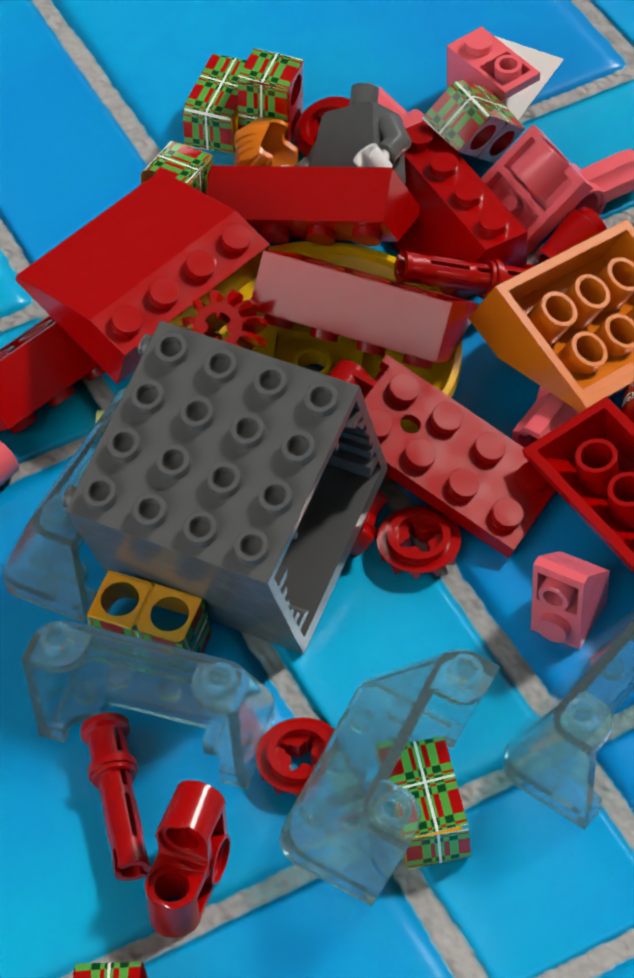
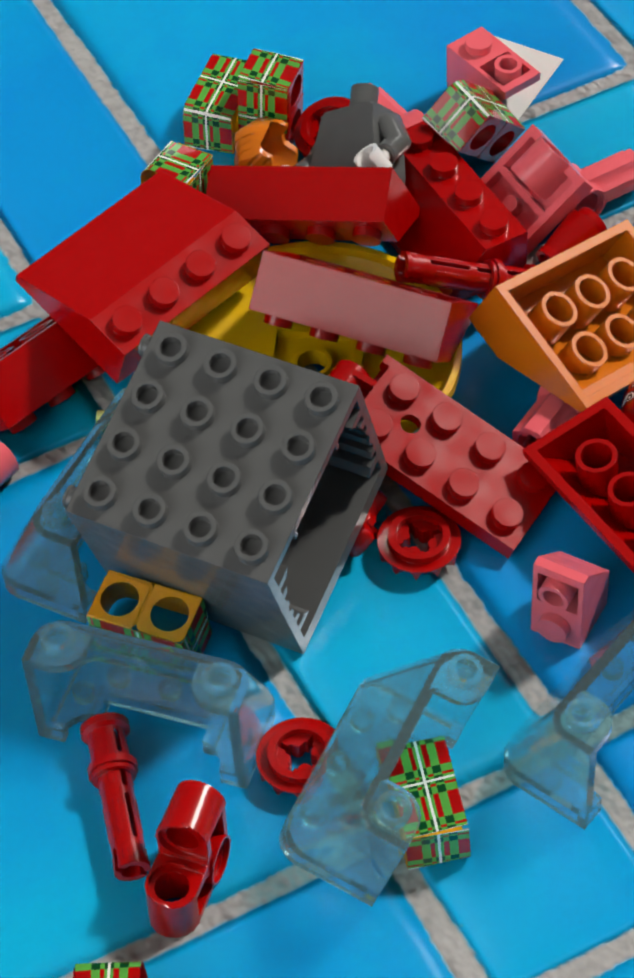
(229, 311): red gear -> none

